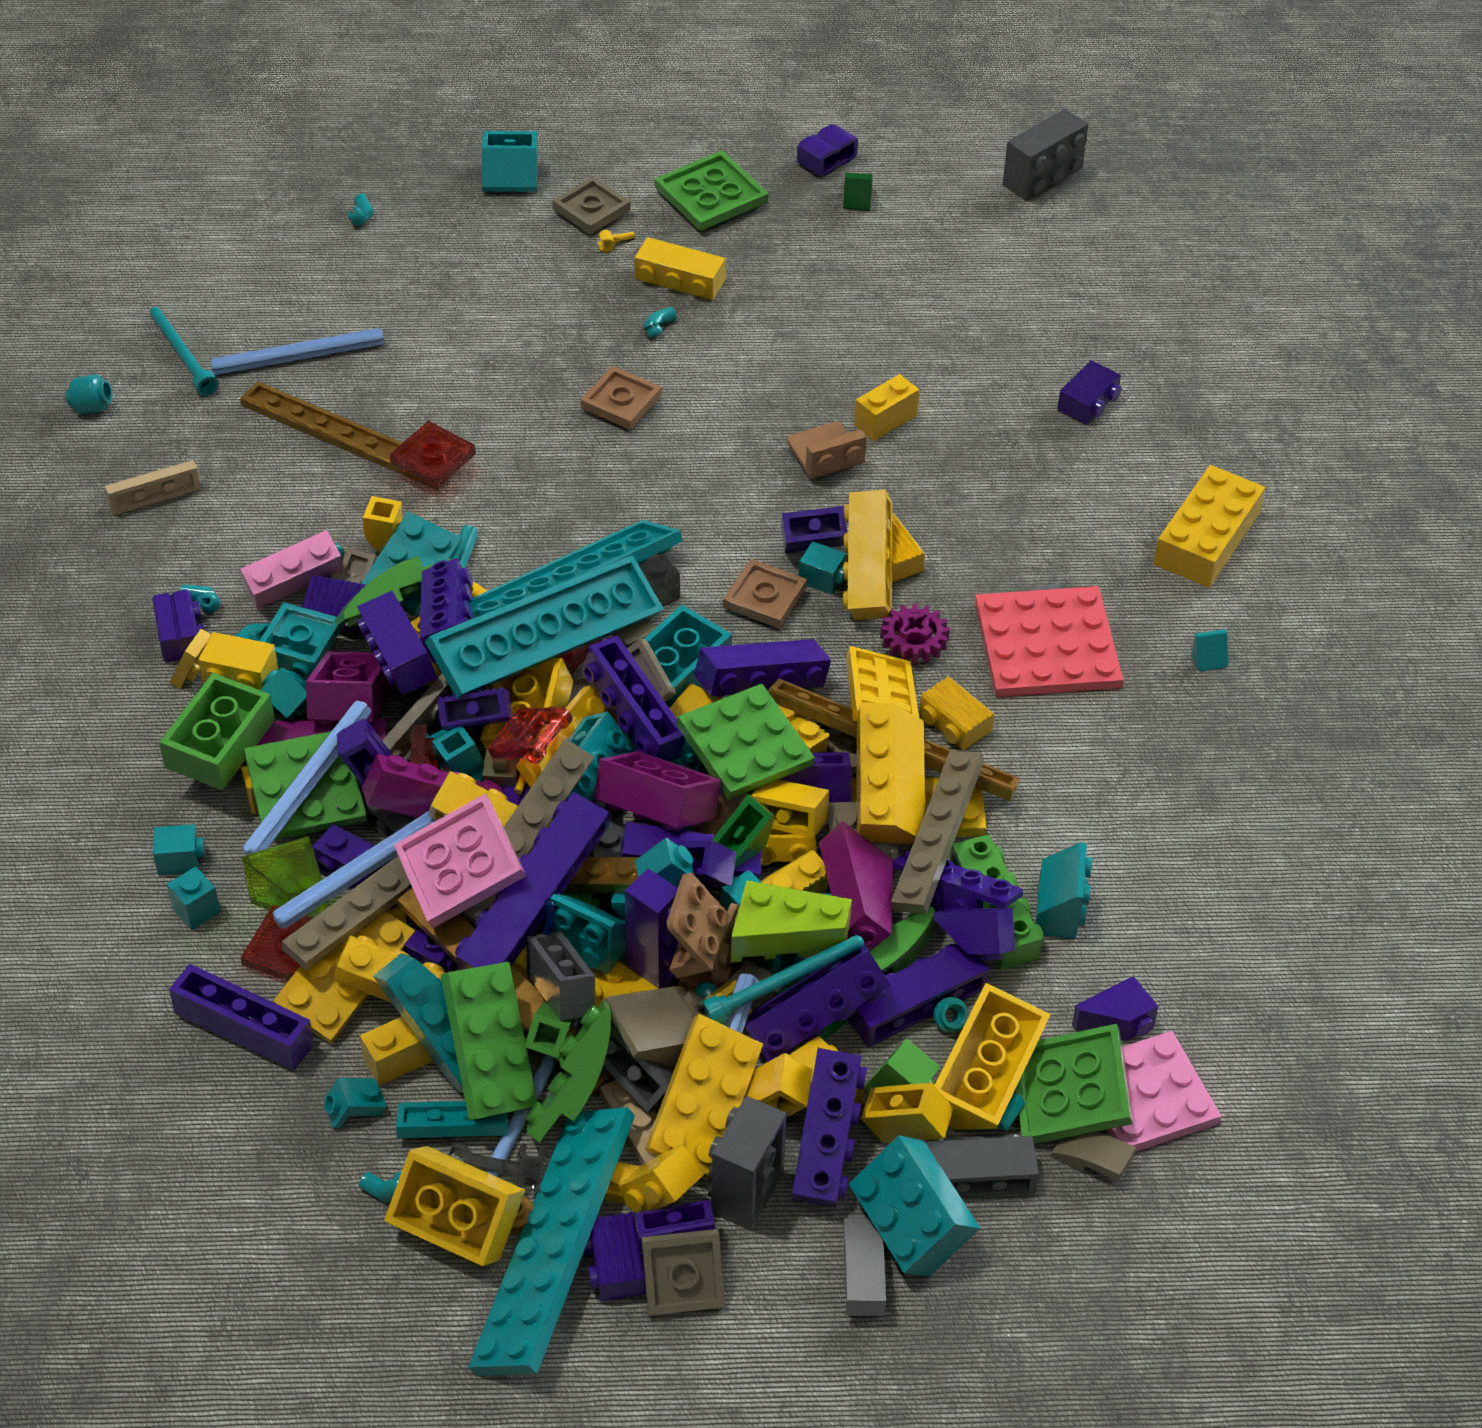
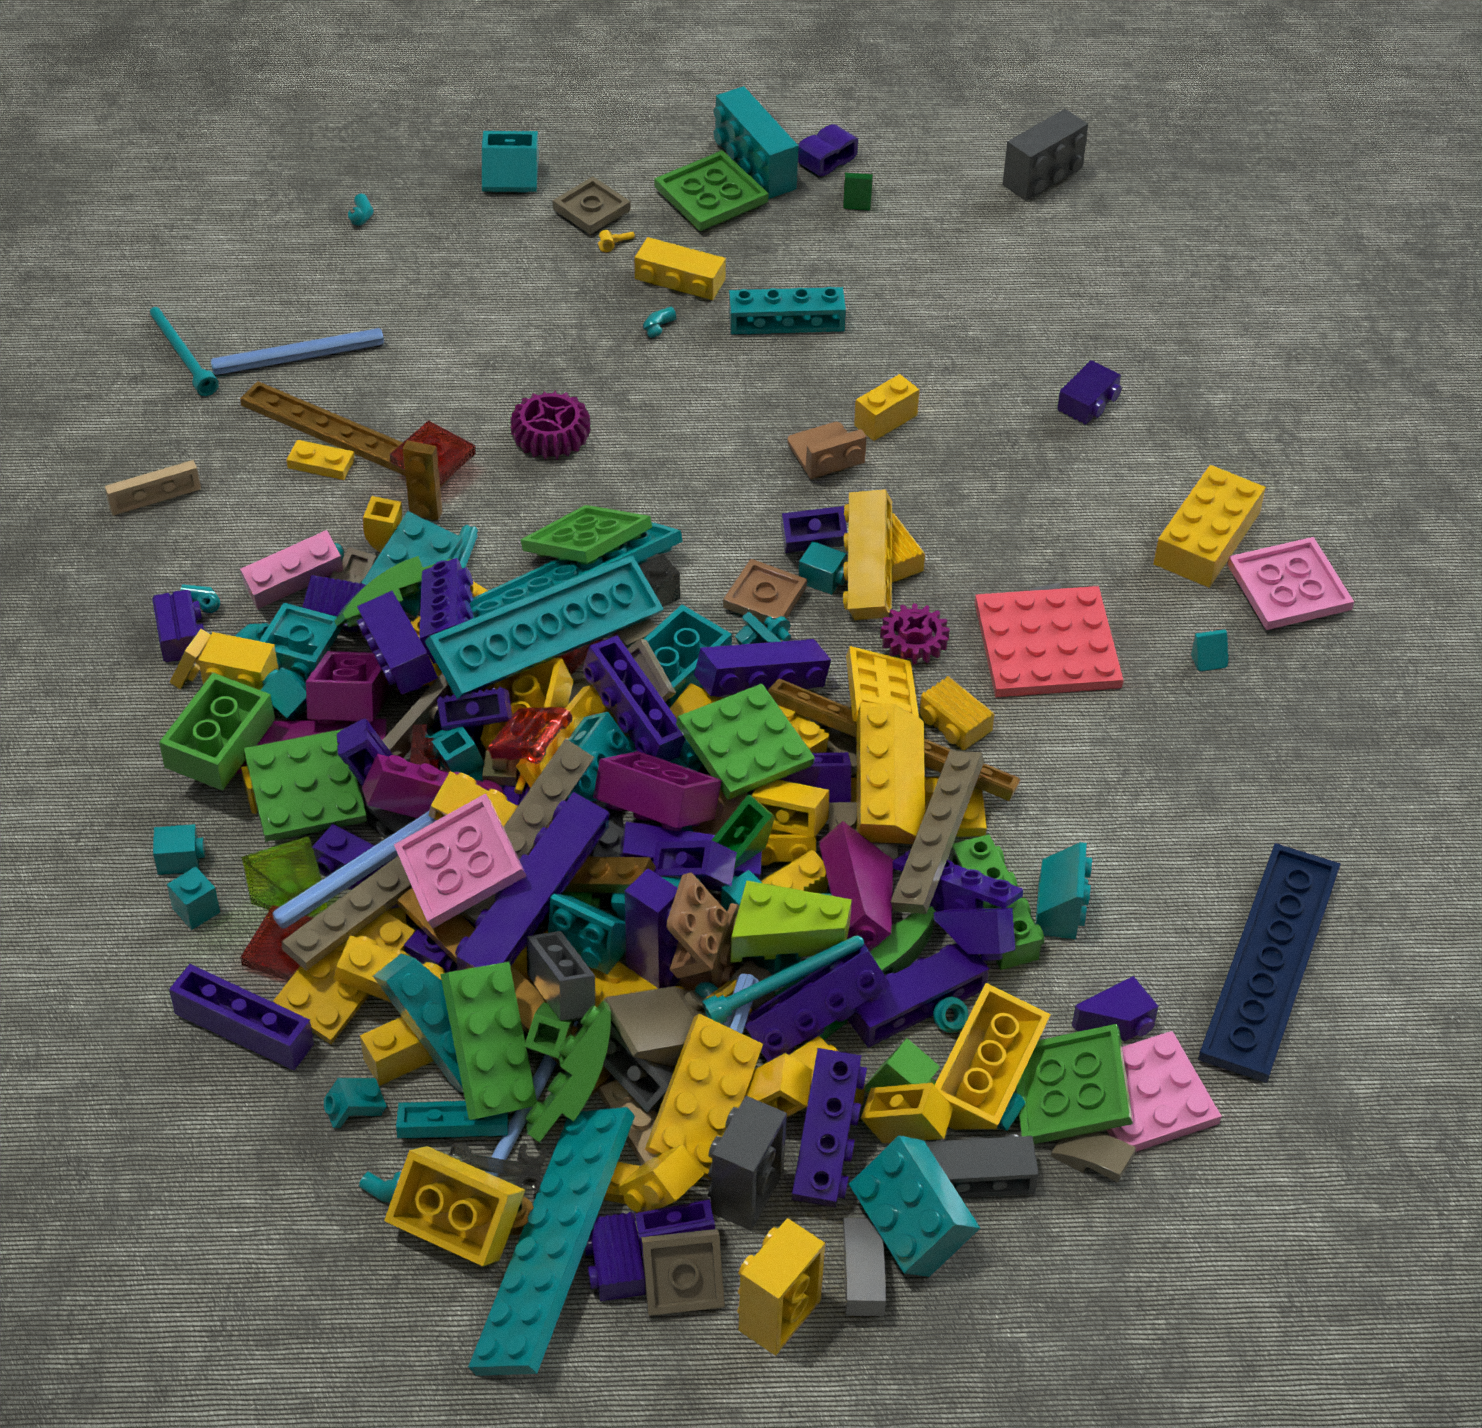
(89, 394): teal head -> none
(303, 783): light blue axle -> none
(320, 459): none -> yellow plate
(422, 480): none -> pearl gold plate
(550, 424): none -> magenta gear
(550, 917): clear blue leg -> none
(586, 534): none -> bright green plate
(621, 397): medium nougat plate -> none
(667, 861): teal brick -> none
(756, 141): none -> teal brick
(756, 632): none -> teal hips
(780, 1285): none -> yellow brick
(787, 310): none -> teal brick
(1269, 963): none -> dark blue plate
(1290, 583): none -> bright pink plate

